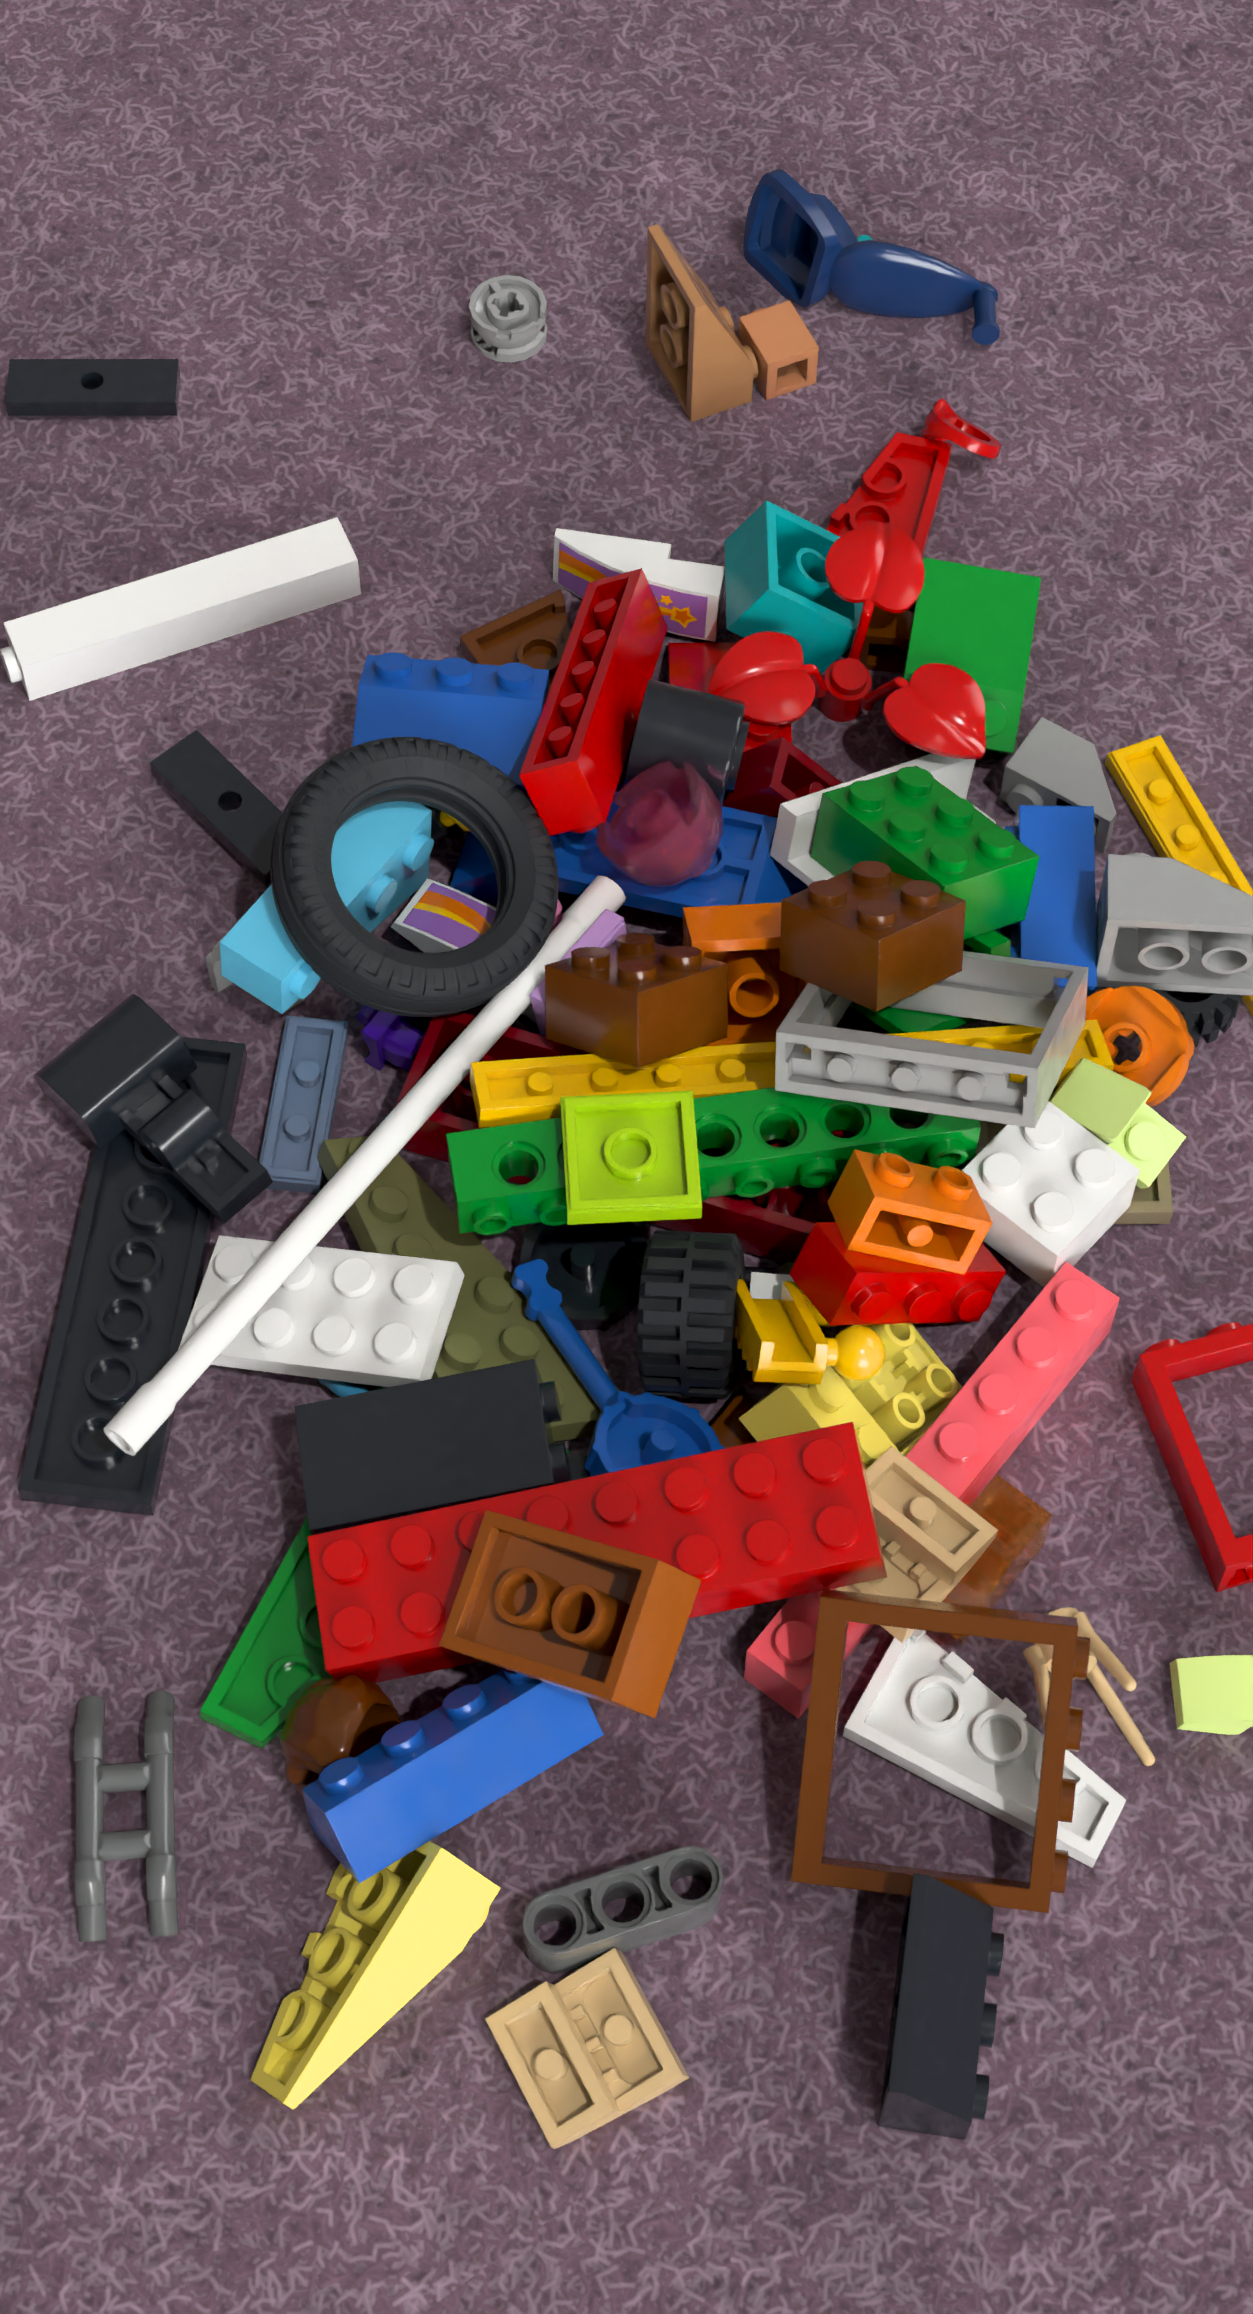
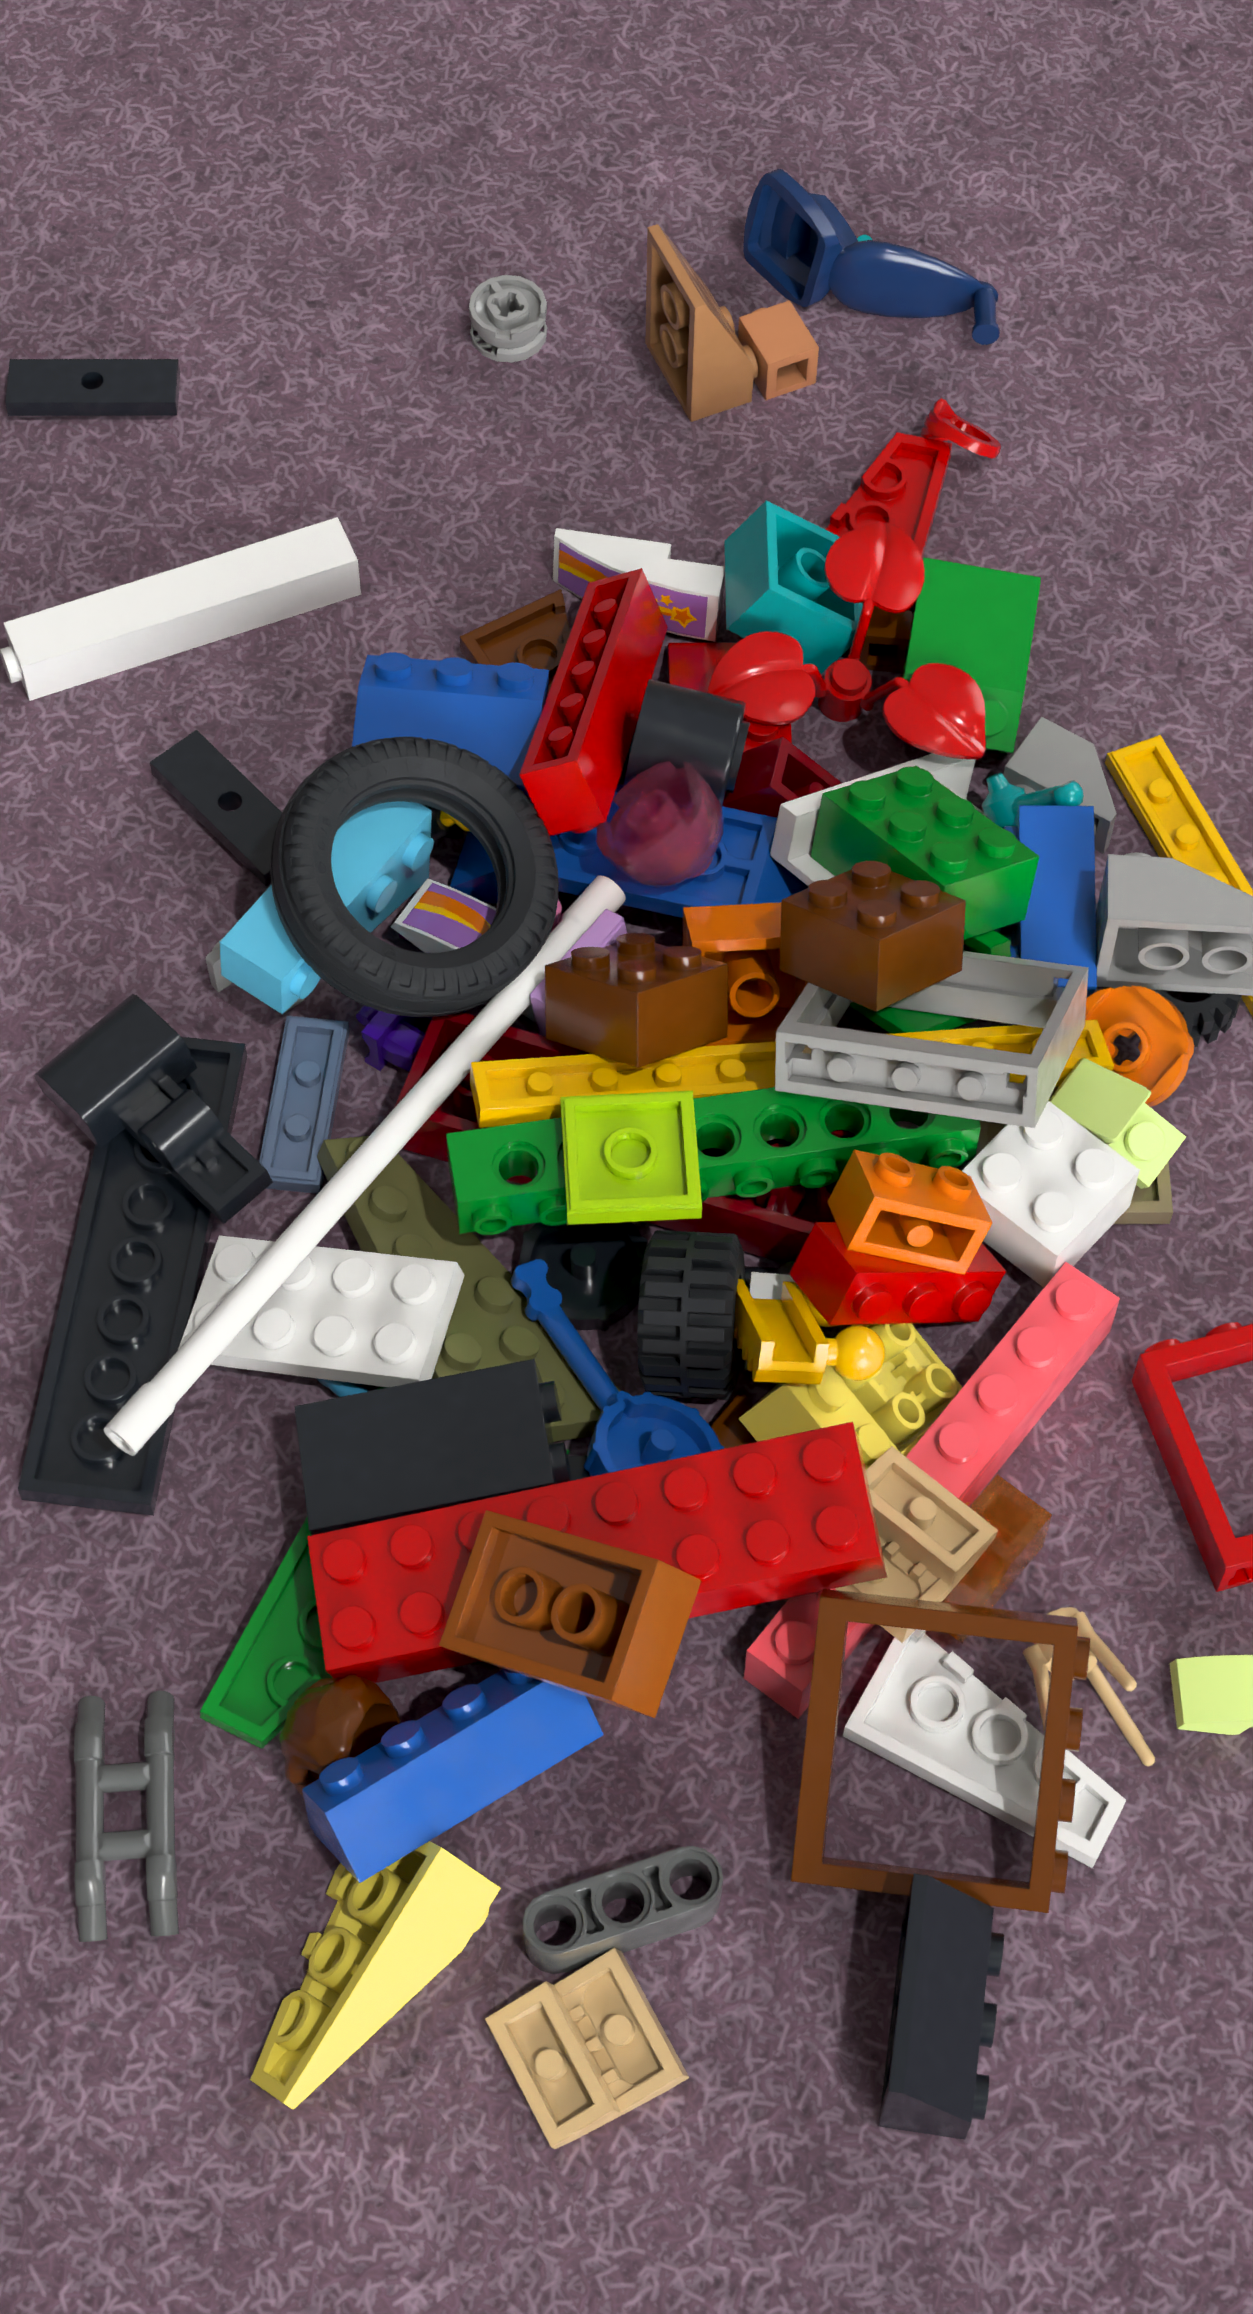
(1004, 798): none -> teal piece

